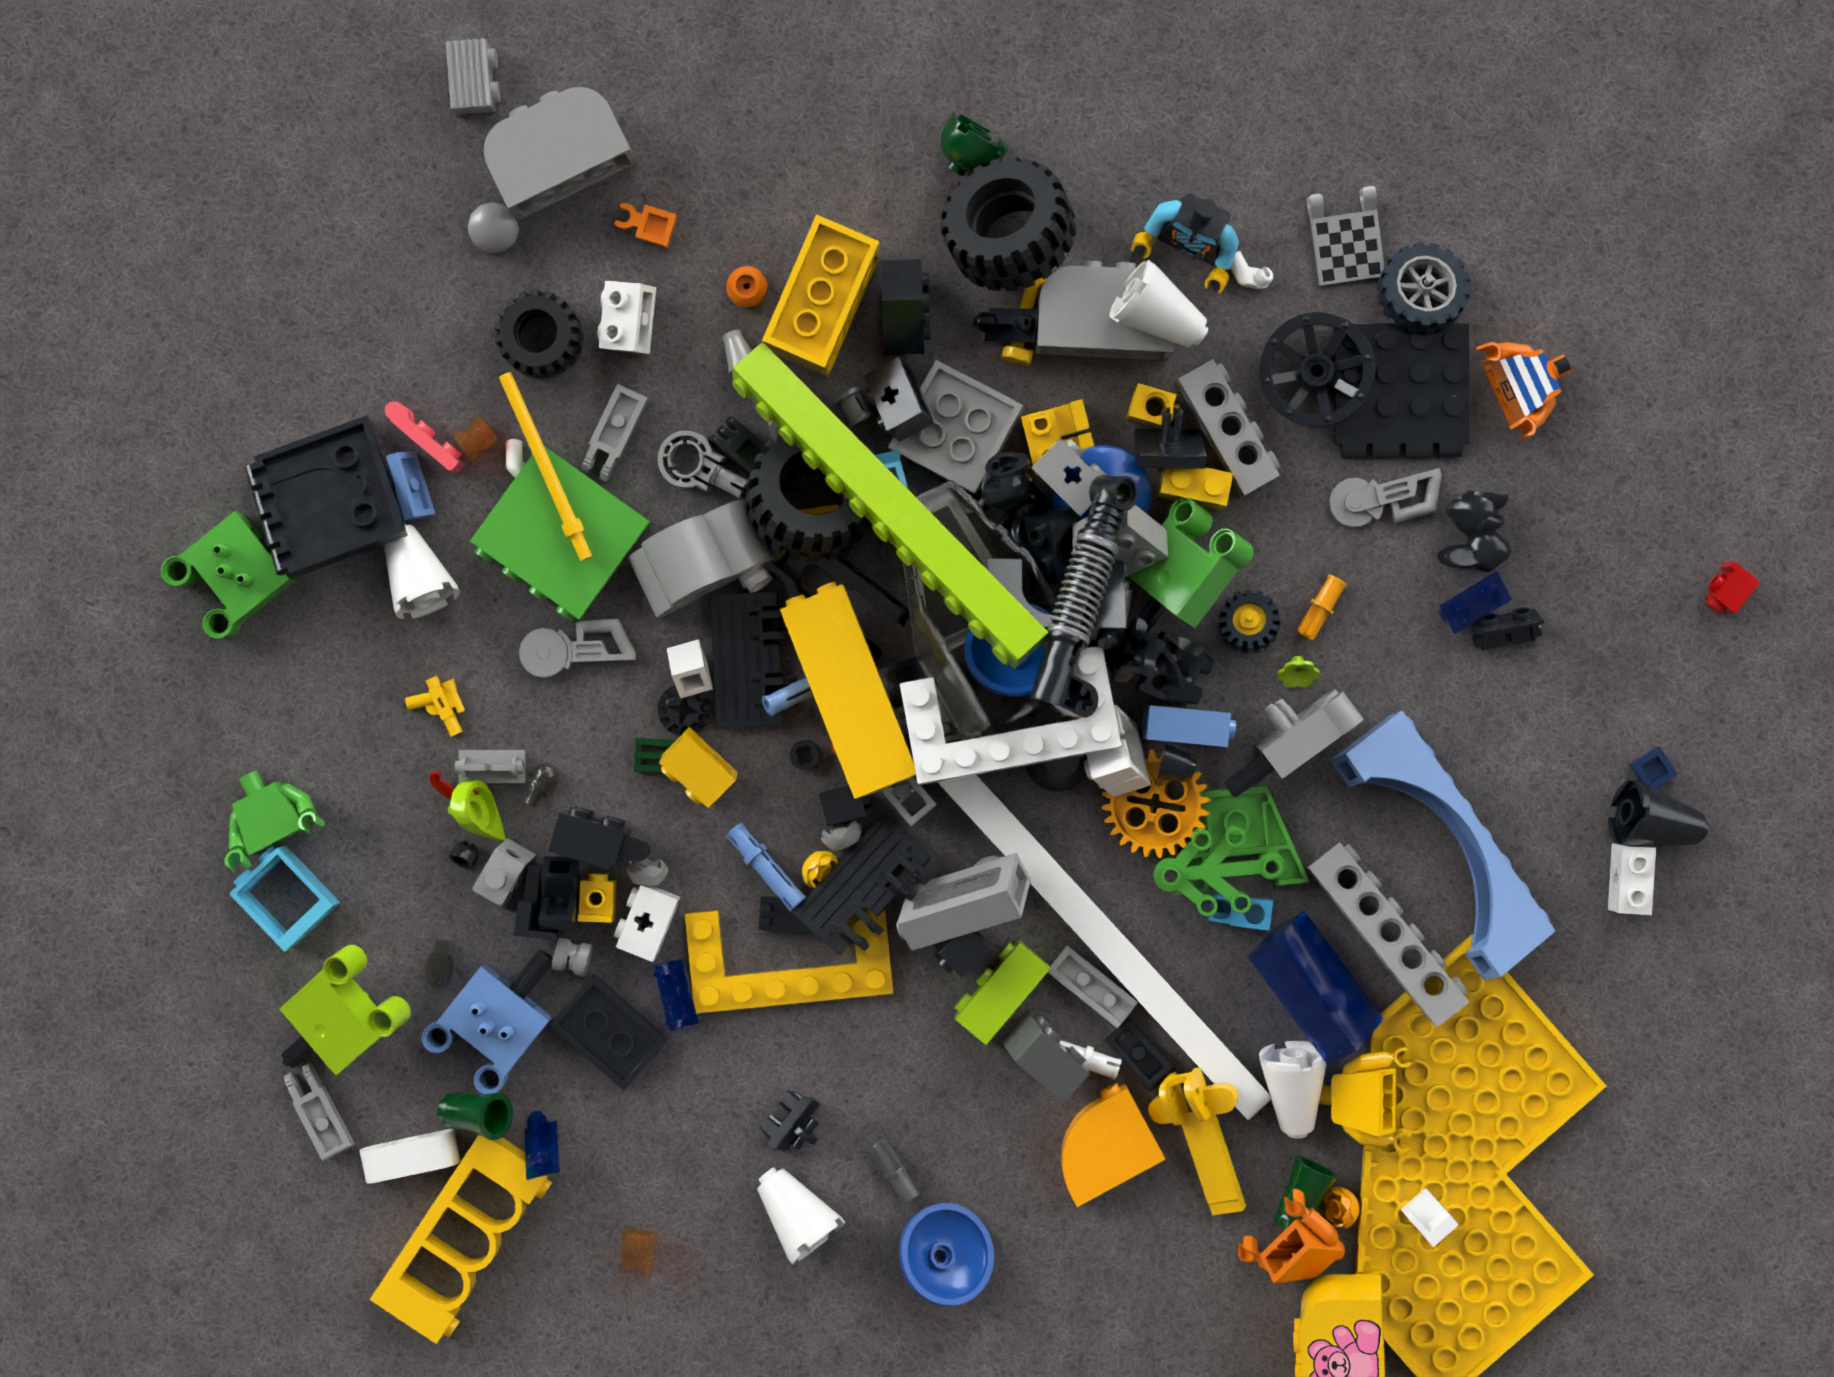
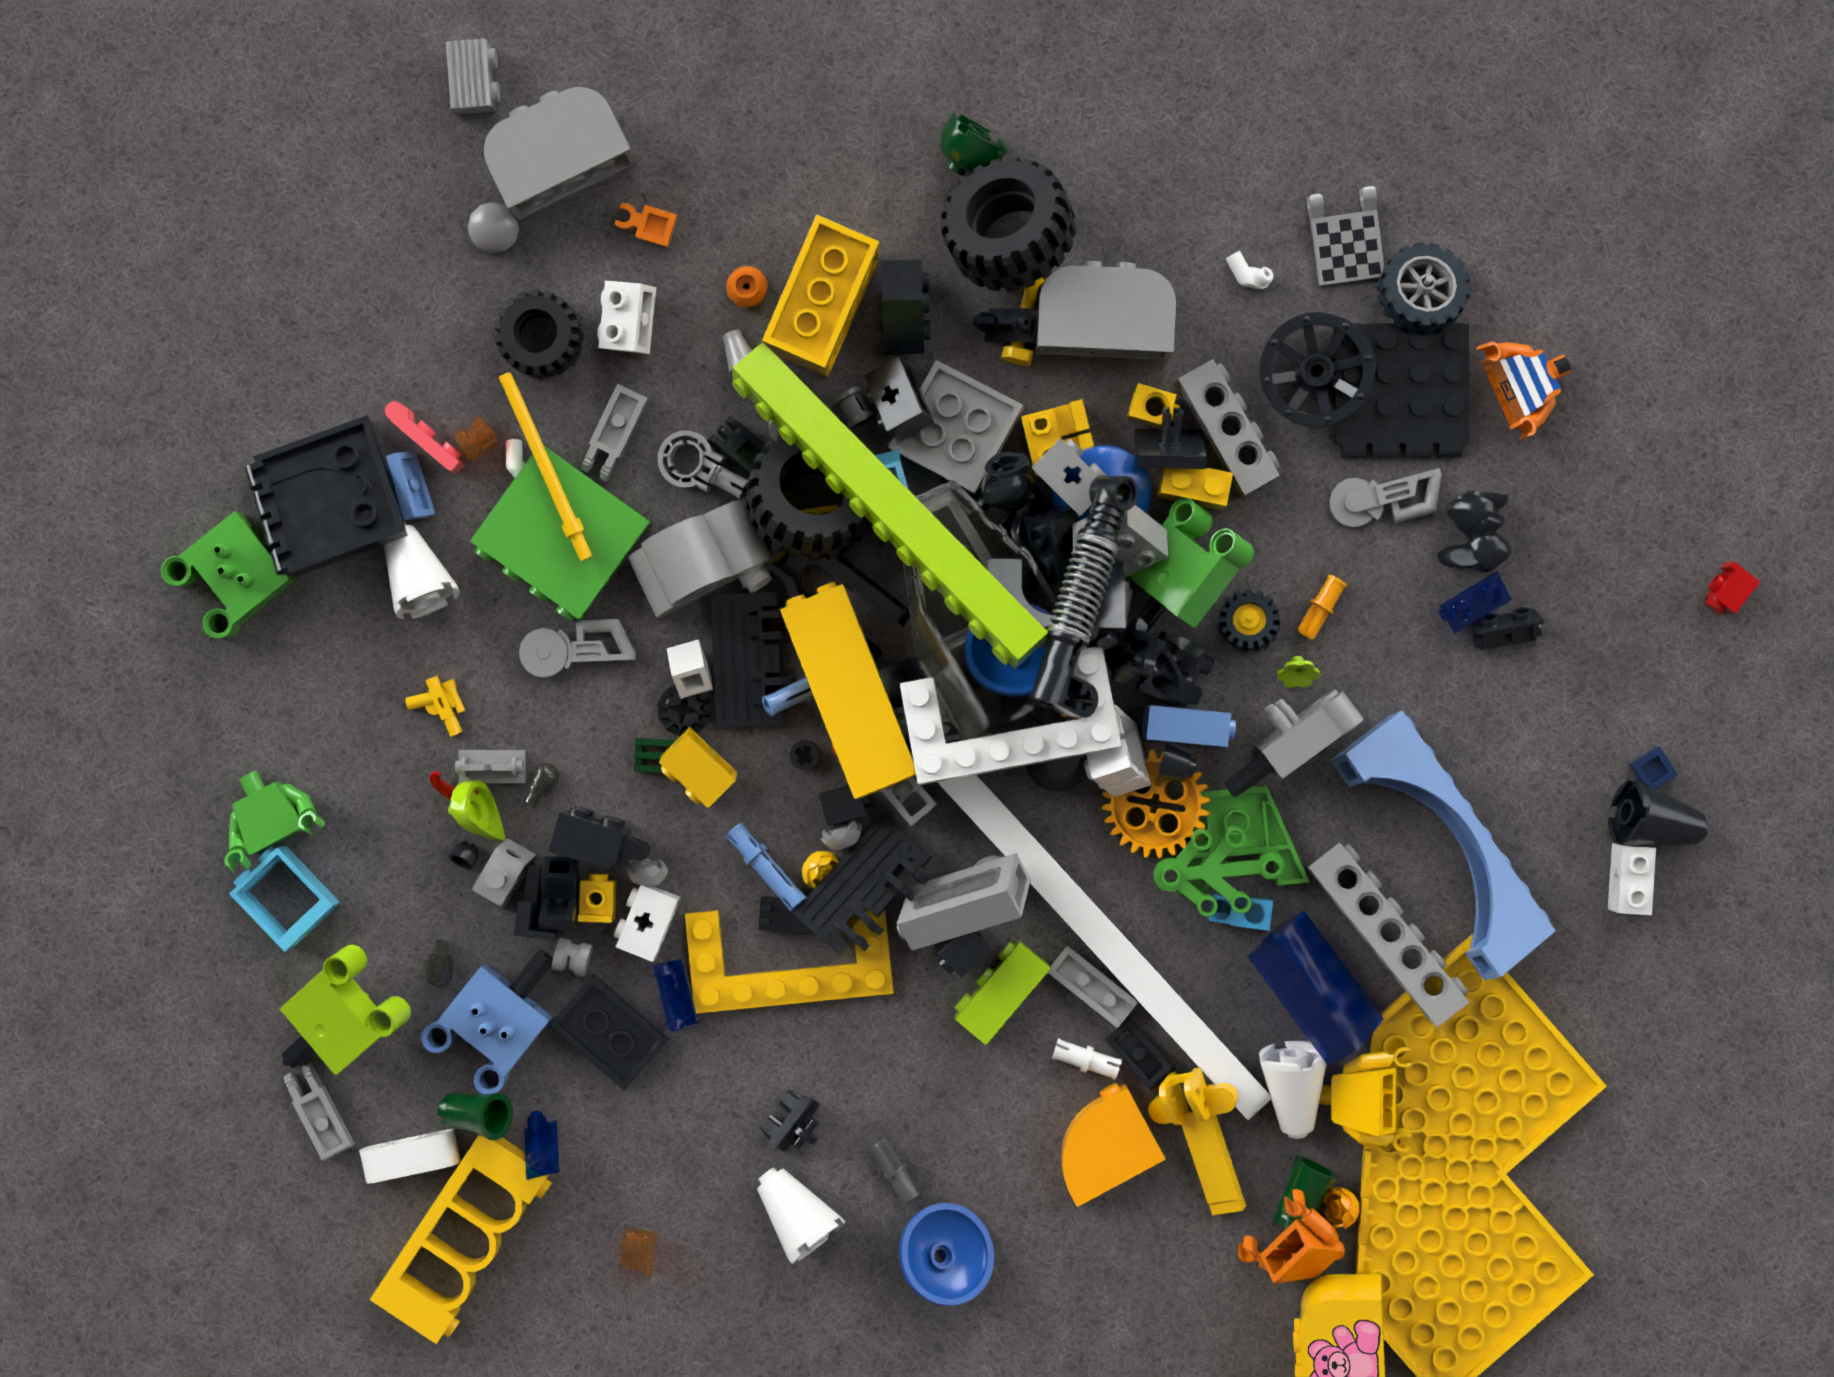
(1039, 1052): dark grey brick -> none
(1158, 308): white cone -> none
(1196, 229): torso -> none
(1429, 1217): white panel -> none

